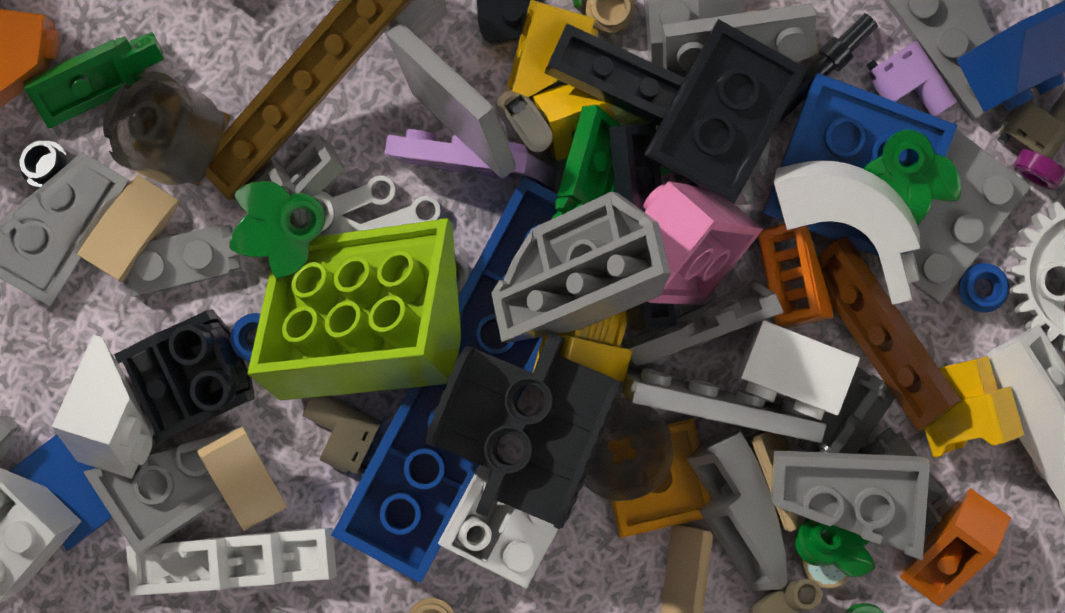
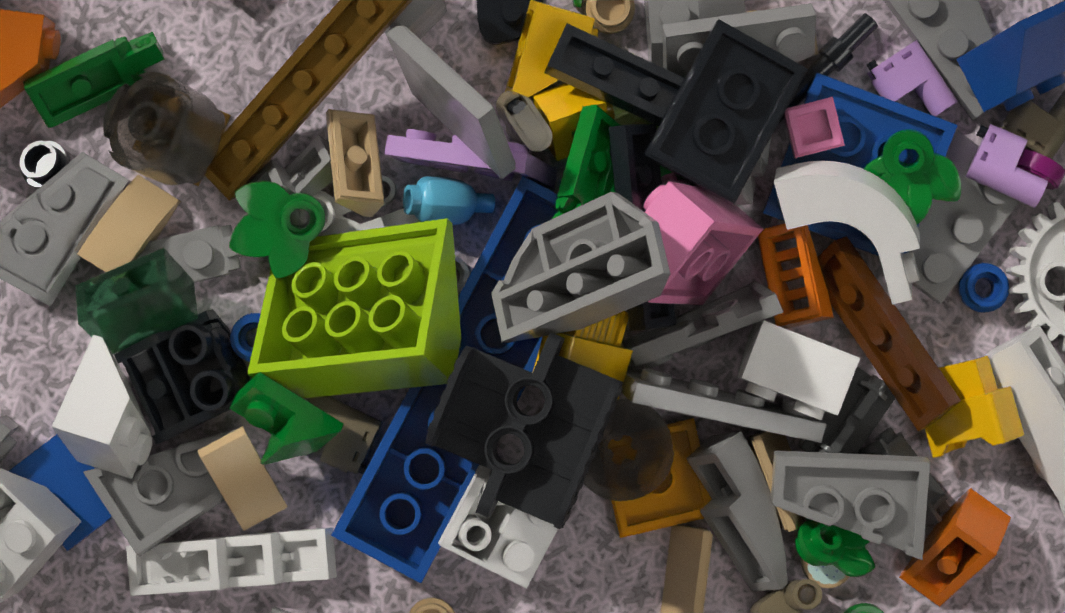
(136, 300): none -> clear green brick
(293, 422): none -> green slope
(355, 161): none -> tan slope
(445, 198): none -> medium azure plant
(813, 127): none -> bright pink tile
(996, 166): none -> lavender piece

